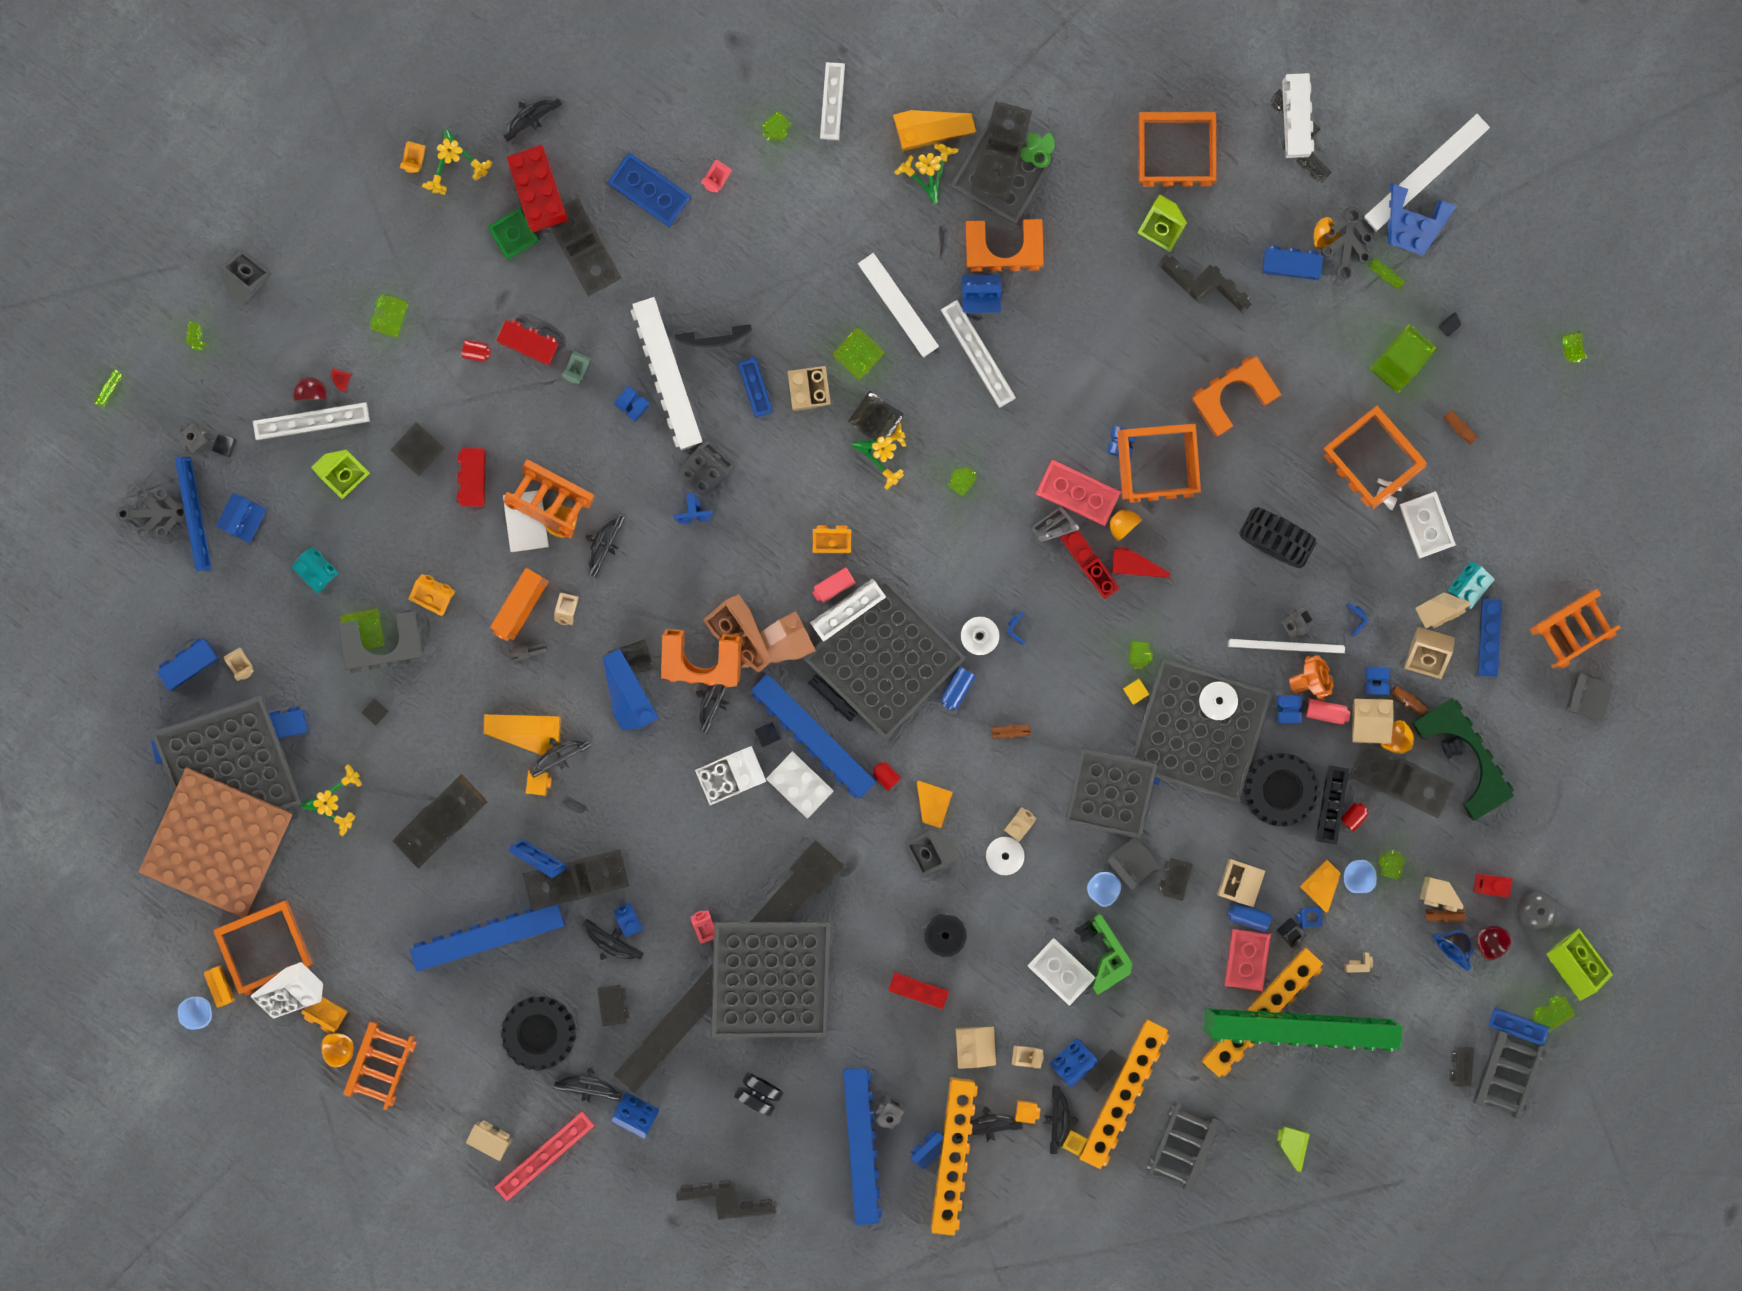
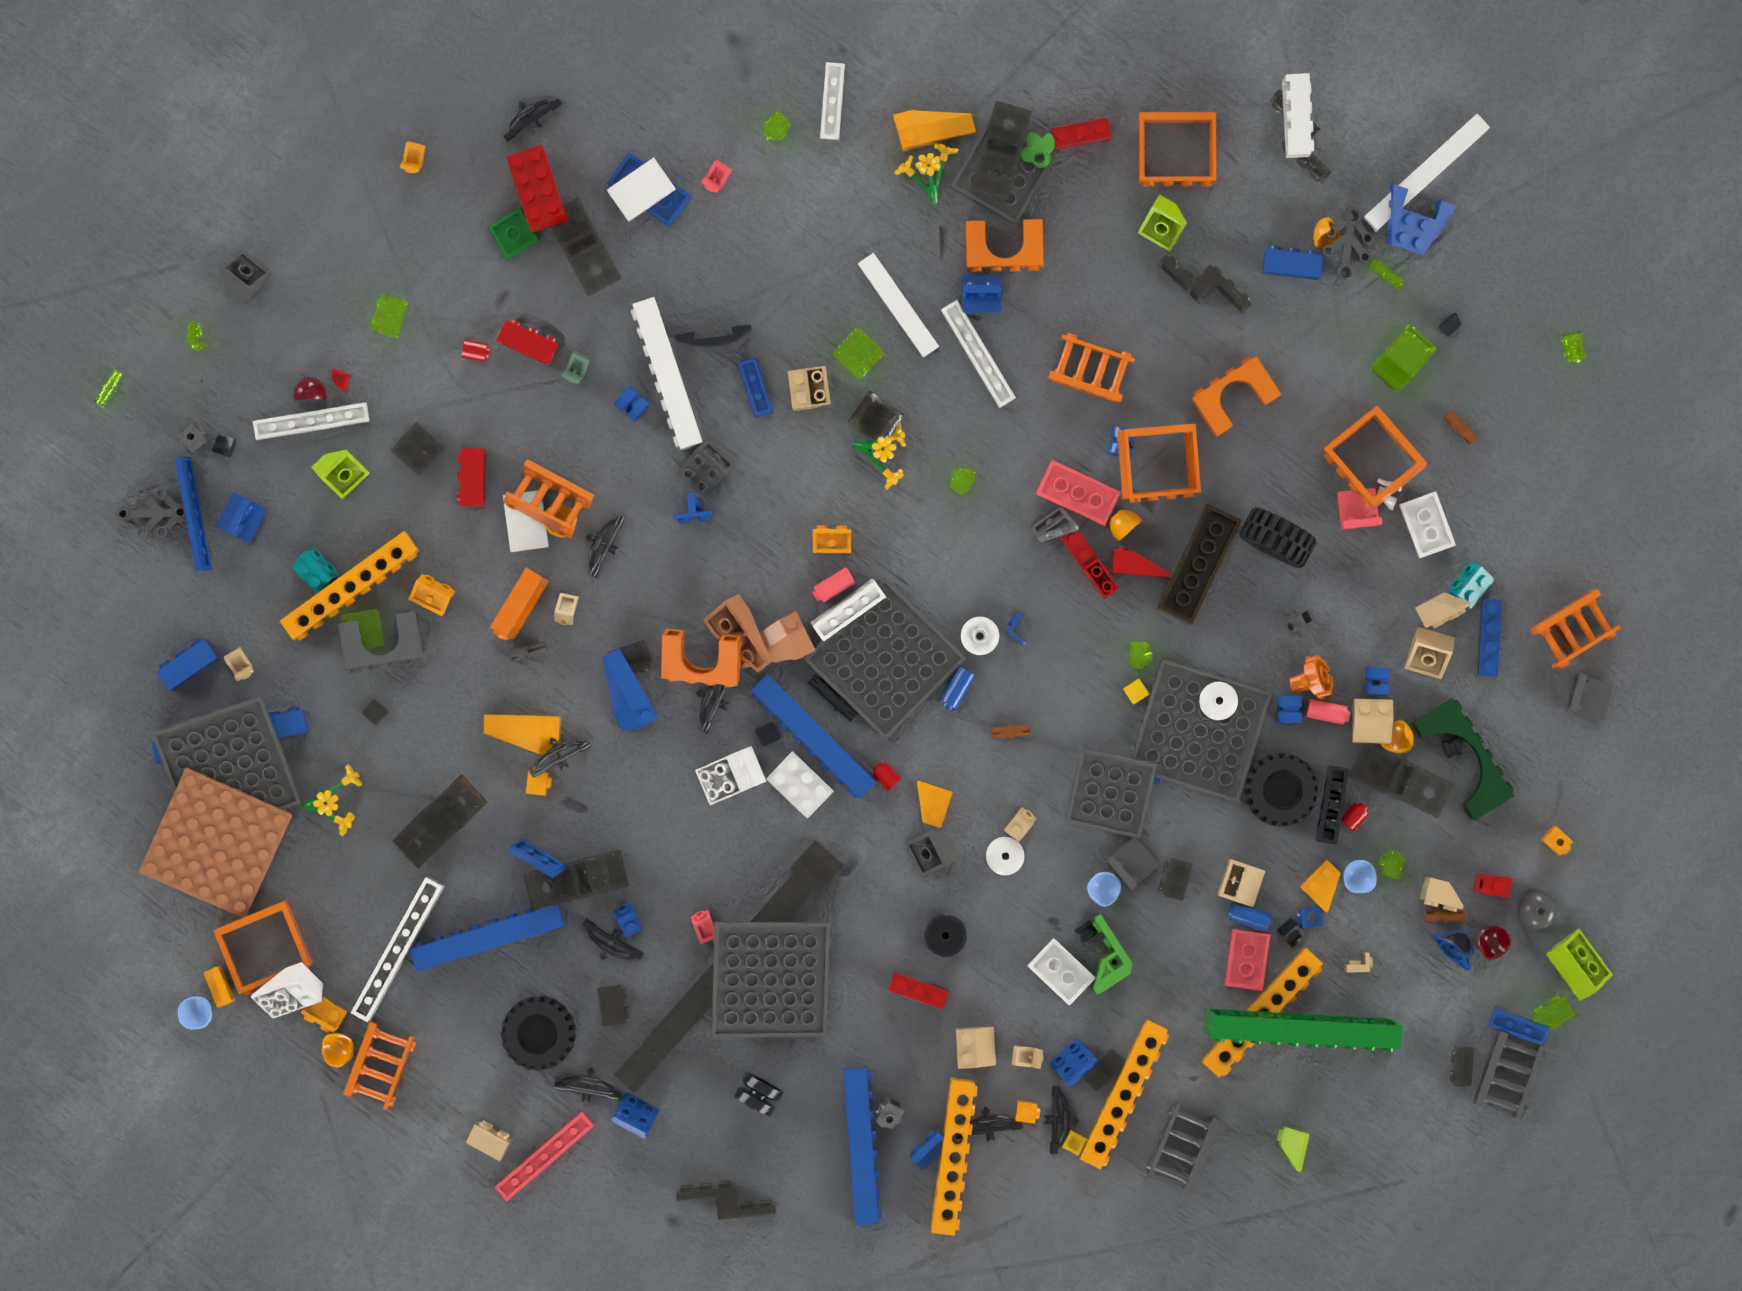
(292, 621): none -> light orange brick
(397, 949): none -> white brick
(449, 151): yellow plant -> none
(641, 189): none -> white tile
(1081, 134): none -> red brick
(1094, 387): none -> orange fence
(1199, 564): none -> dark brown brick
(1287, 646): white tile -> none
(1354, 513): none -> coral bracket
(1360, 613): blue bracket -> none
(1408, 700): dark orange pin -> none
(1557, 841): none -> light orange brick

